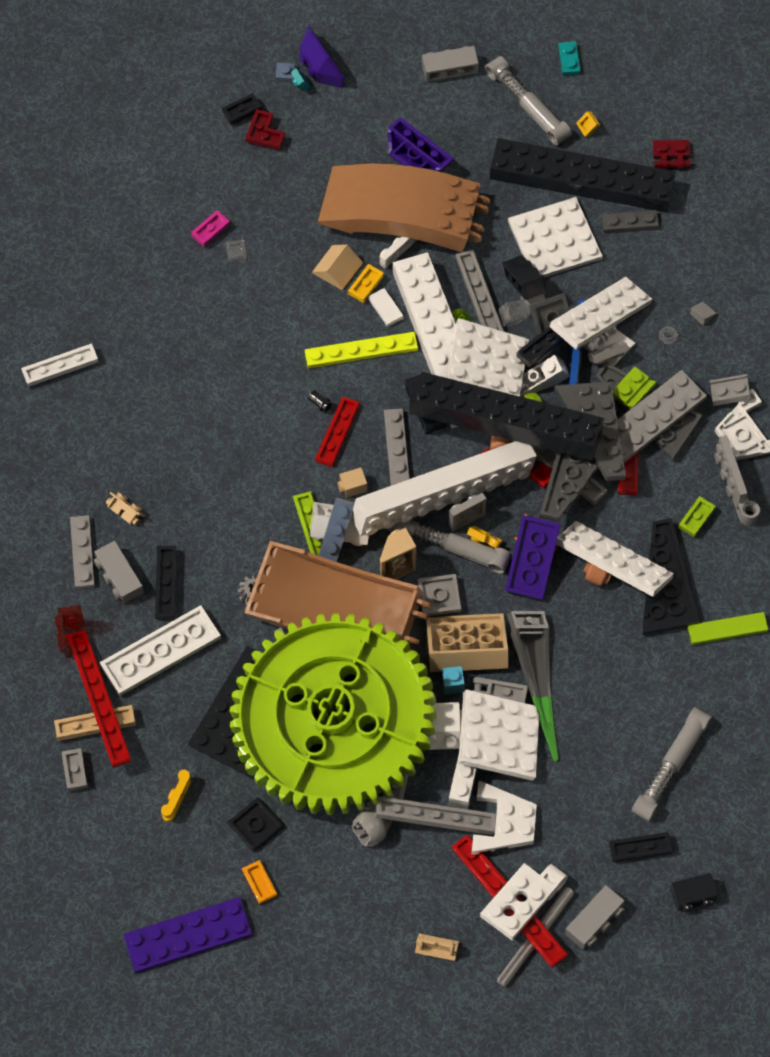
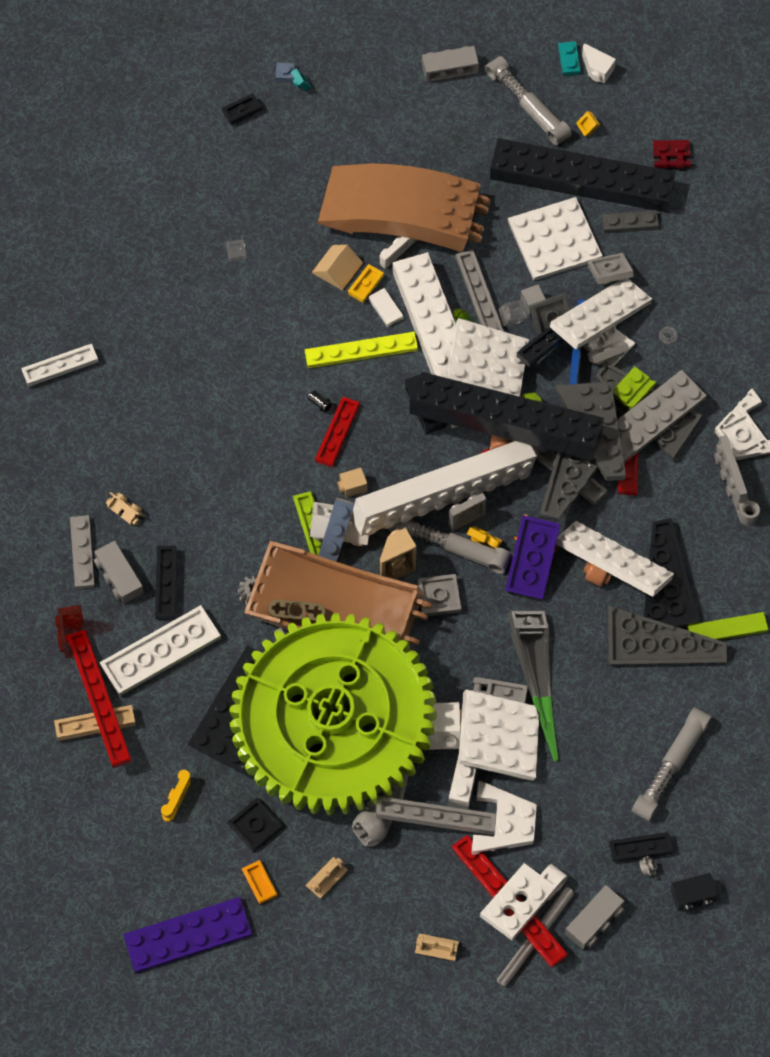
(74, 769): light grey plate -> none
(210, 228): dark pink plate -> none
(261, 134): dark red plate -> none
(311, 606): none -> dark tan beam
(319, 61): dark purple wedge -> none
(327, 877): none -> tan hinge
(396, 445): light grey plate -> none
(414, 149): dark purple wedge -> none
(453, 680): medium azure brick -> none
(467, 641): tan slope -> none
(524, 277): black brick -> none
(541, 475): red tile -> none
(544, 375): white slope -> none
(597, 63): none -> white slope
(610, 268): none -> light grey plate
(648, 641): none -> dark grey wing
(648, 866): none -> light grey plate
(696, 516): lime plate -> none
(702, 313): light grey slope -> none
(730, 390): light grey plate -> none

